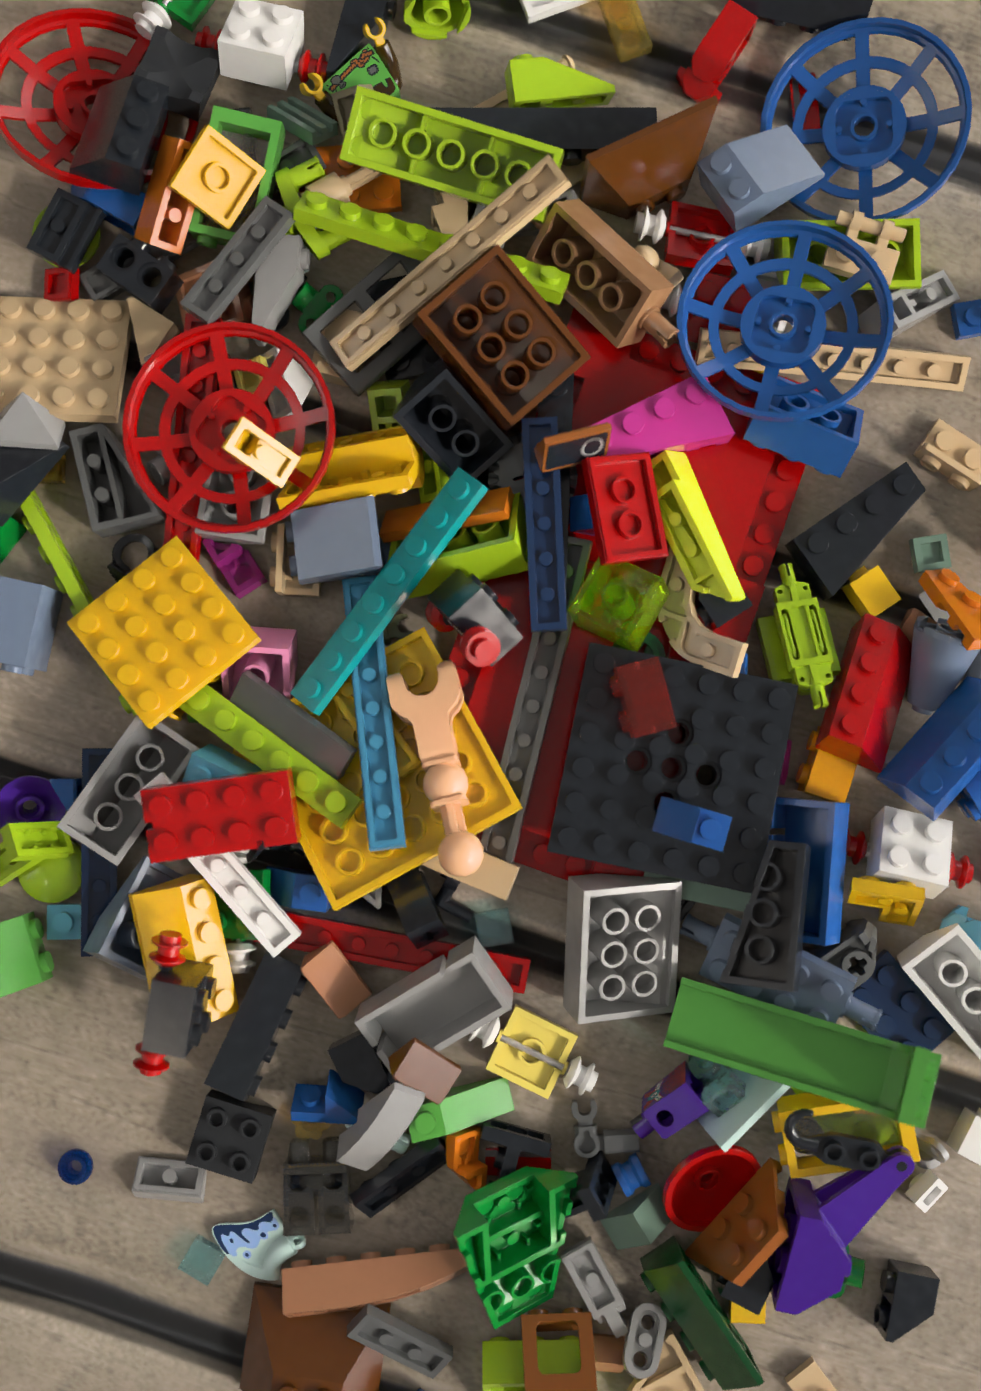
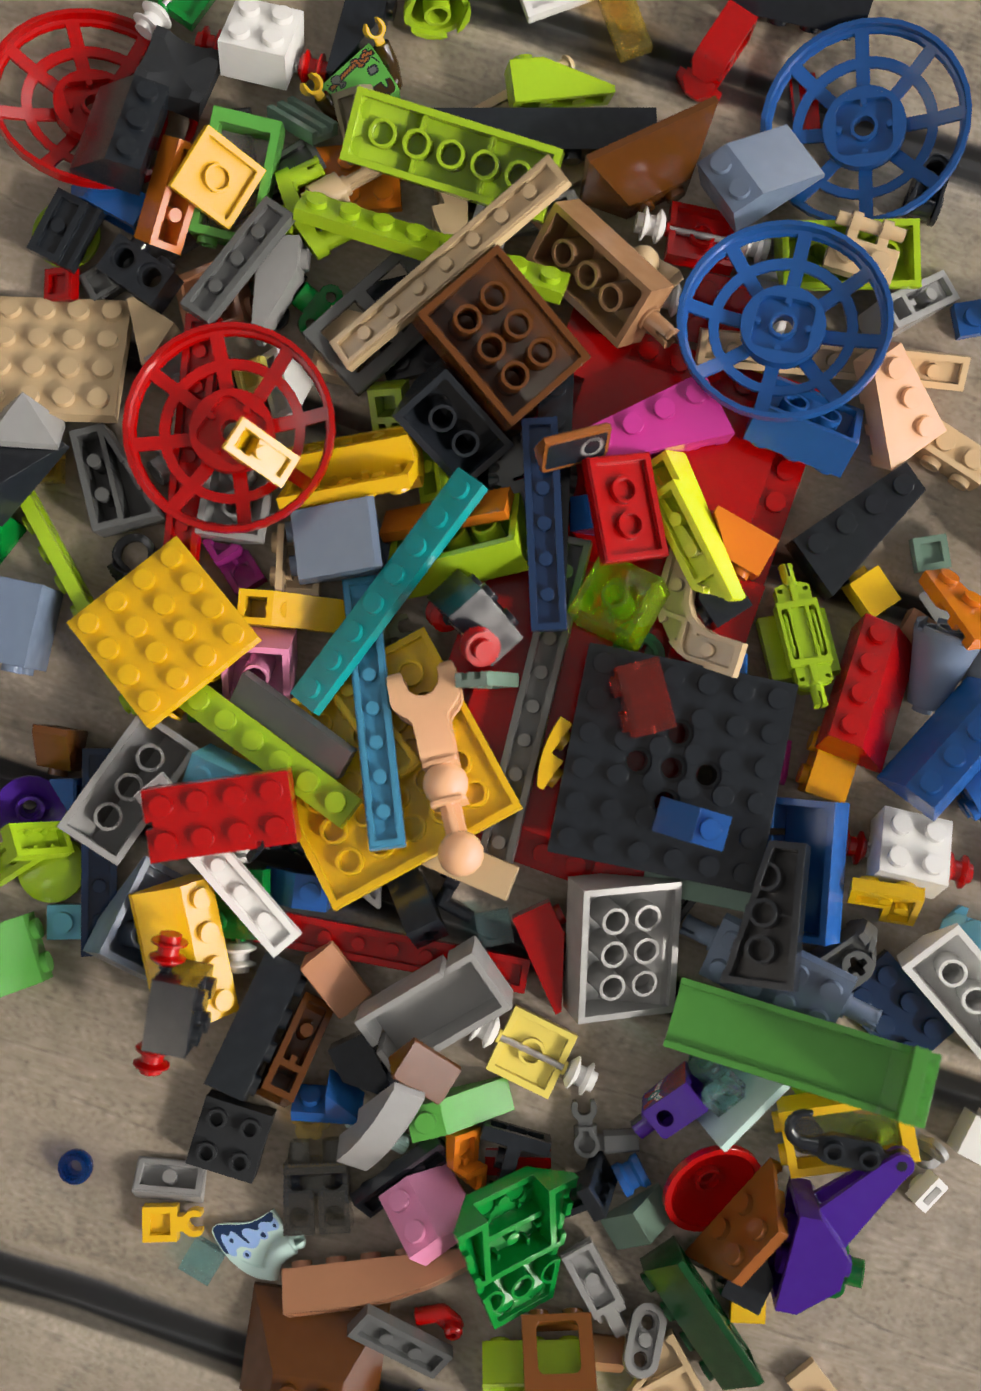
(58, 748): none -> reddish brown slope
(164, 1222): none -> yellow plate
(290, 610): none -> yellow slope
(295, 1051): none -> reddish brown slope
(425, 1212): none -> bright pink slope
(443, 1316): none -> red arm
(486, 680): none -> sand green tile
(544, 942): none -> red slope
(548, 766): none -> yellow slope
(745, 543): none -> orange slope
(896, 408): none -> light nougat wedge
(906, 1298): black slope -> none
(930, 209): none -> black piece

